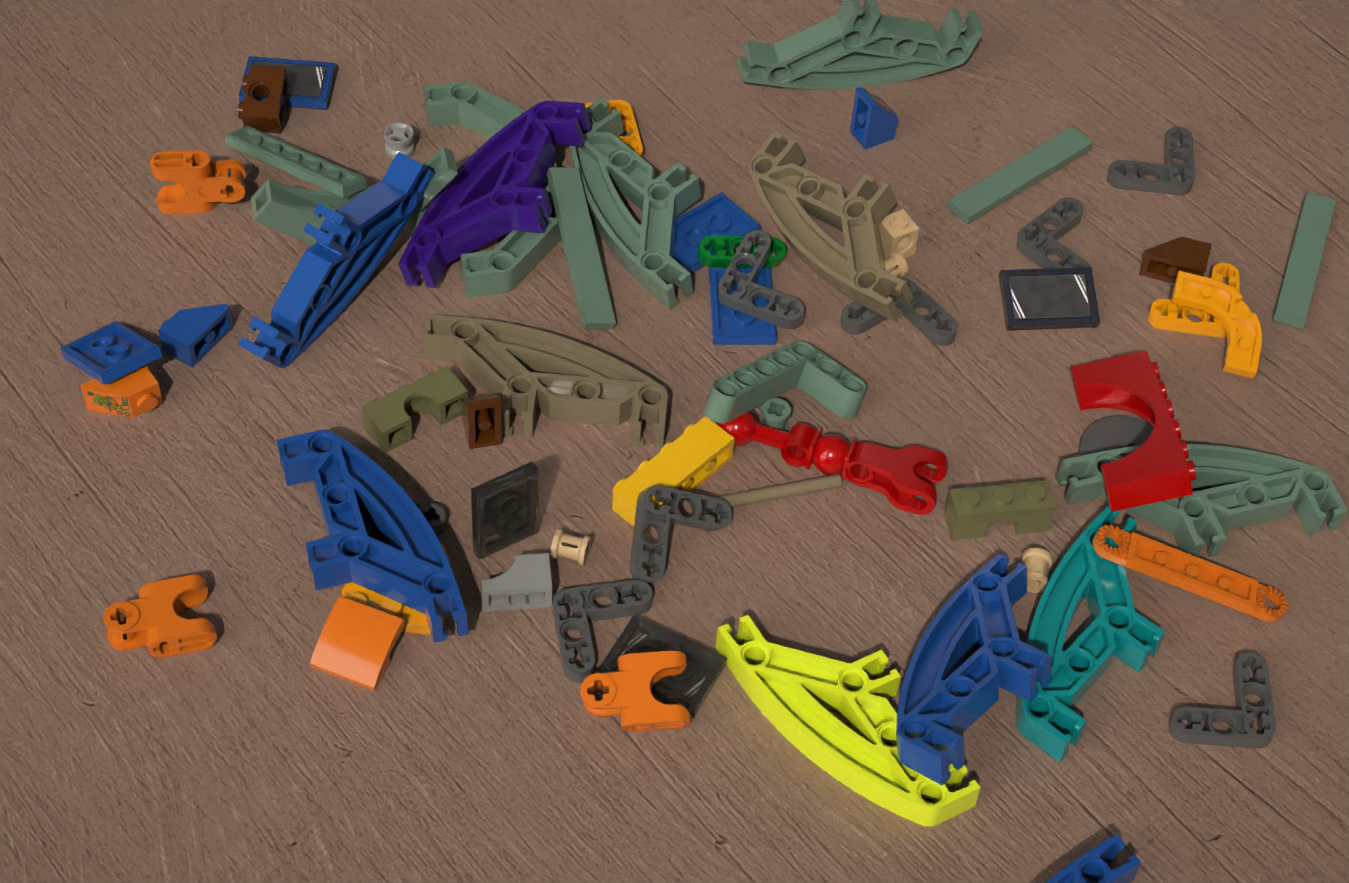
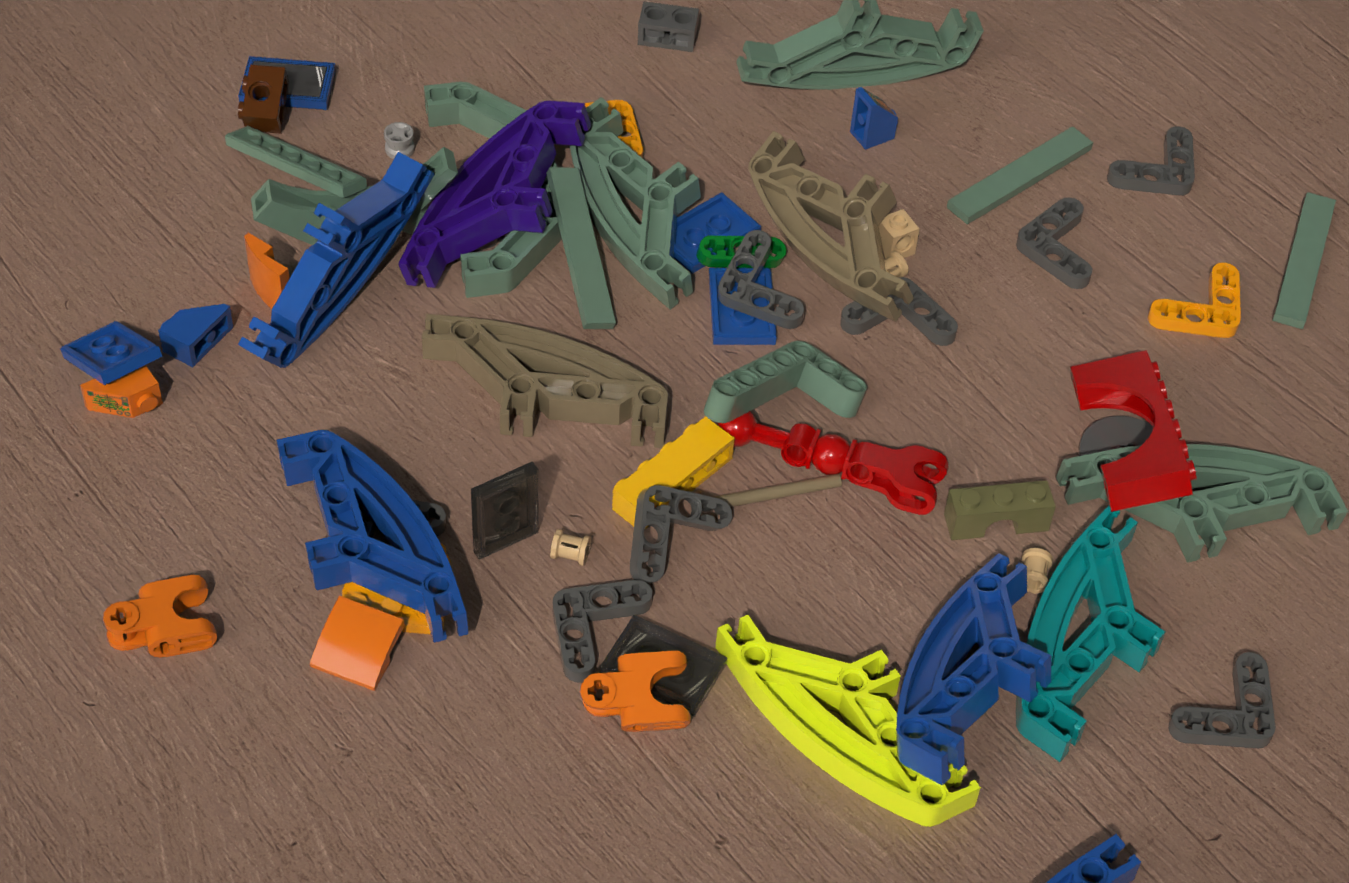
(198, 179): orange piece -> none
(265, 273): none -> orange slope
(435, 394): olive arch -> none
(482, 420): reddish brown slope -> none
(522, 586): light grey arch -> none
(668, 26): none -> dark grey brick
(776, 413): sand green bush -> none
(1049, 298): tile -> none
(1177, 255): reddish brown slope -> none
(1190, 573): orange plate -> none
(1226, 305): light orange plate -> none

